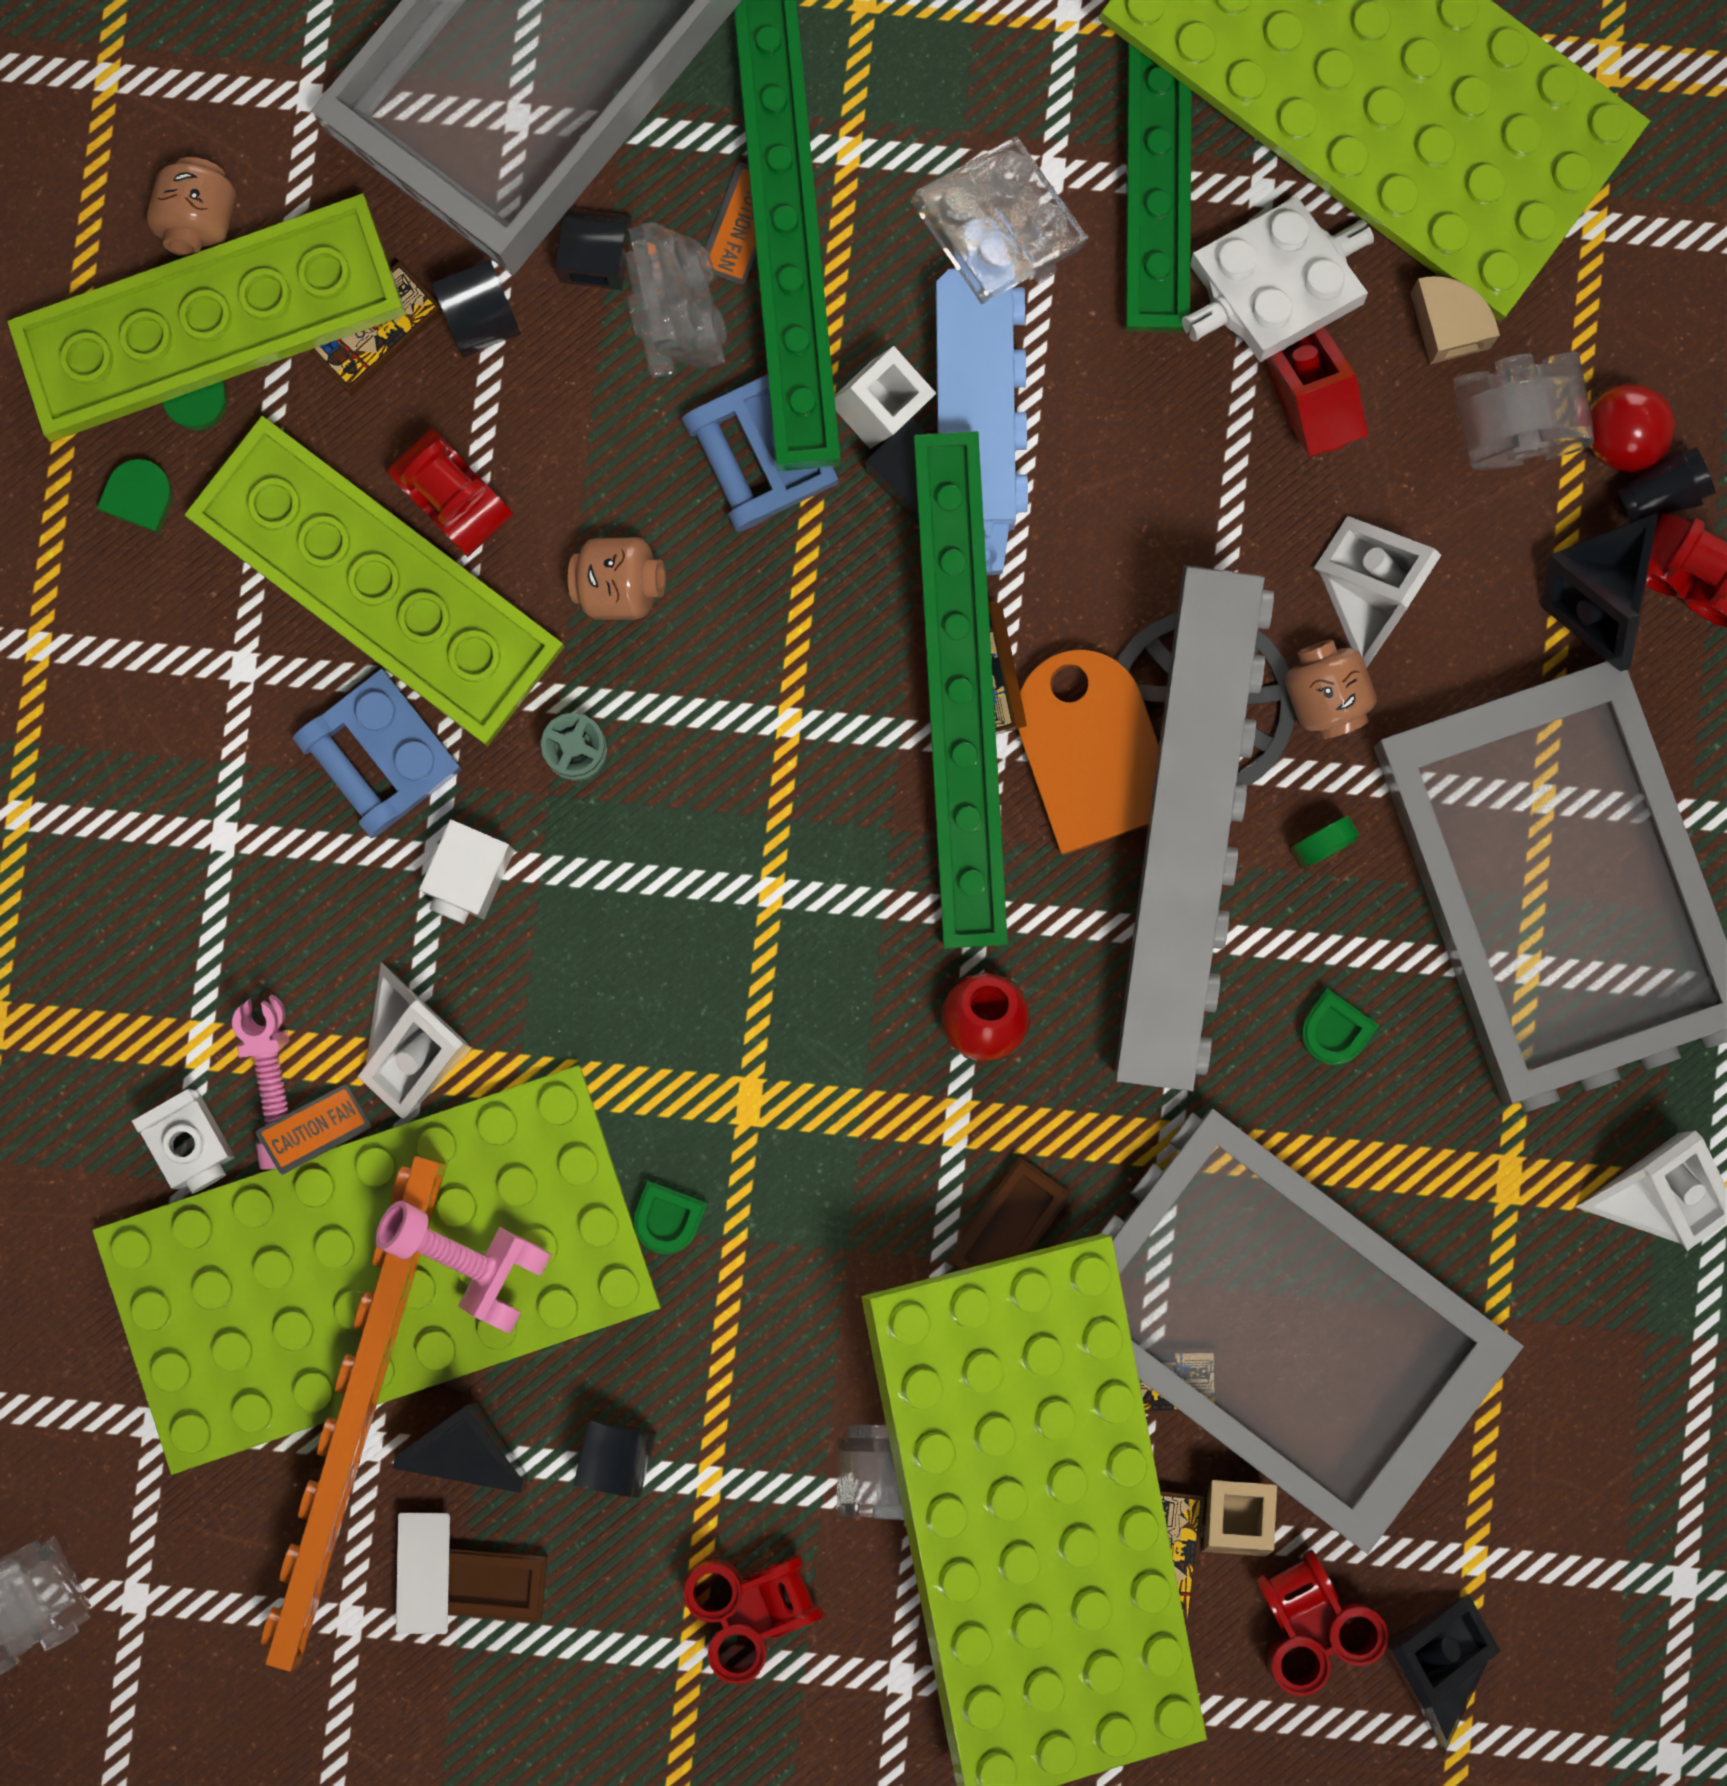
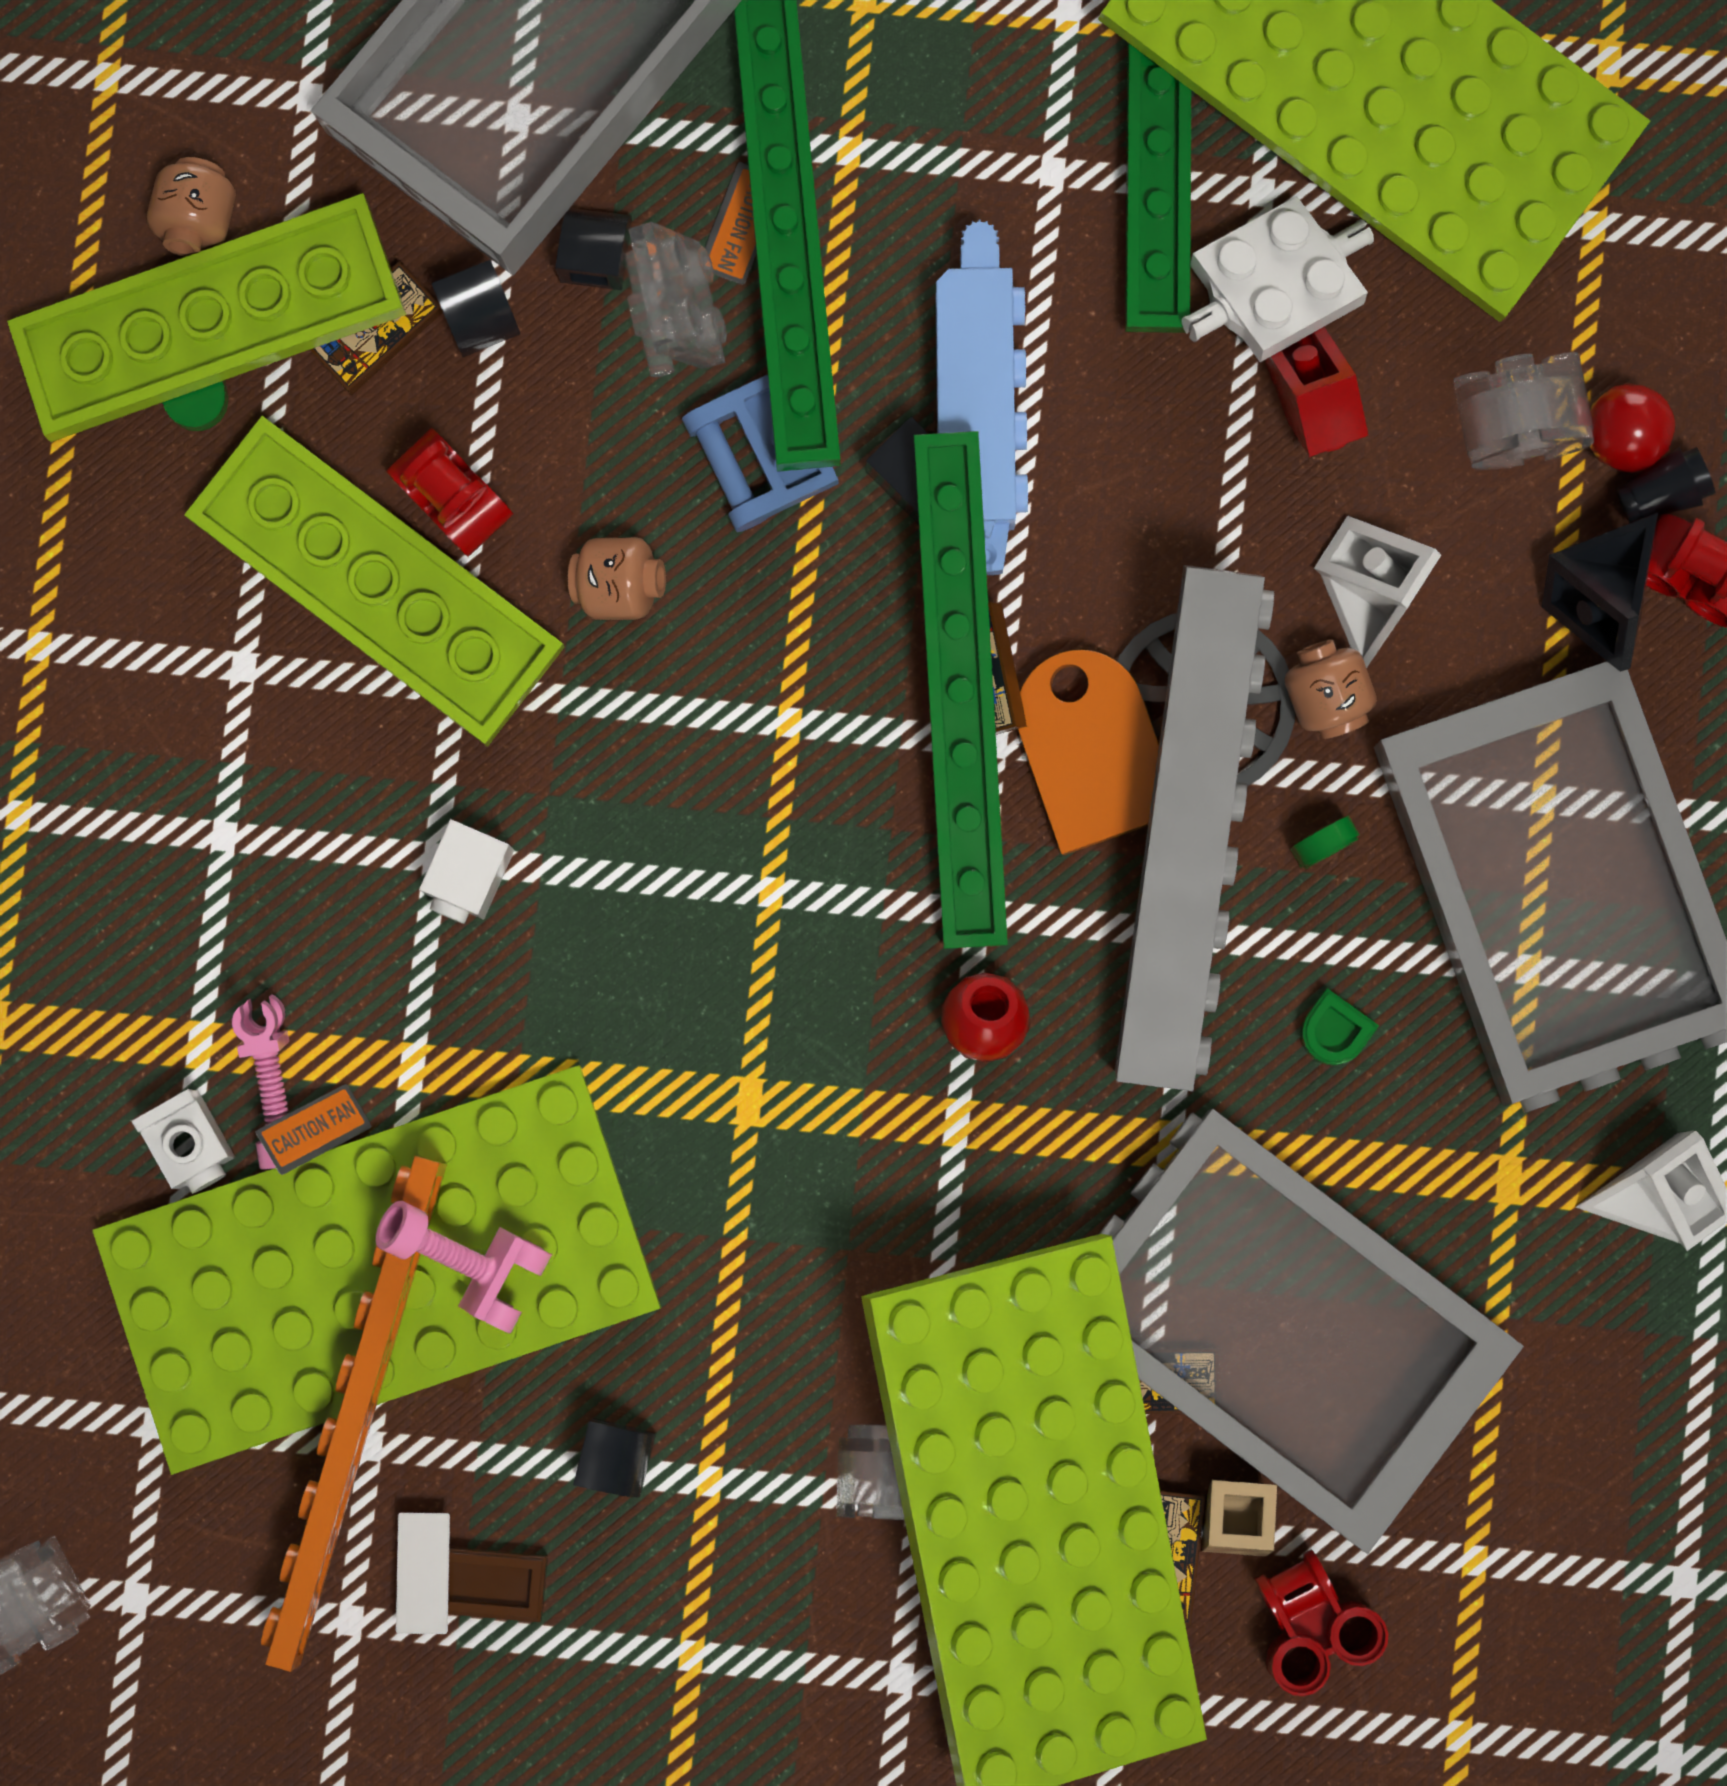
(138, 495): green tile -> none
(393, 739): medium blue plate -> none
(407, 1047): white slope -> none
(465, 1450): black slope -> none
(569, 732): sand green wheel -> none
(667, 1219): green tile -> none
(753, 1611): red piece -> none
(882, 397): white brick -> none
(999, 220): clear plate -> none
(1011, 1218): reddish brown tile -> none
(1442, 1663): black slope -> none
(1452, 318): tan brick -> none

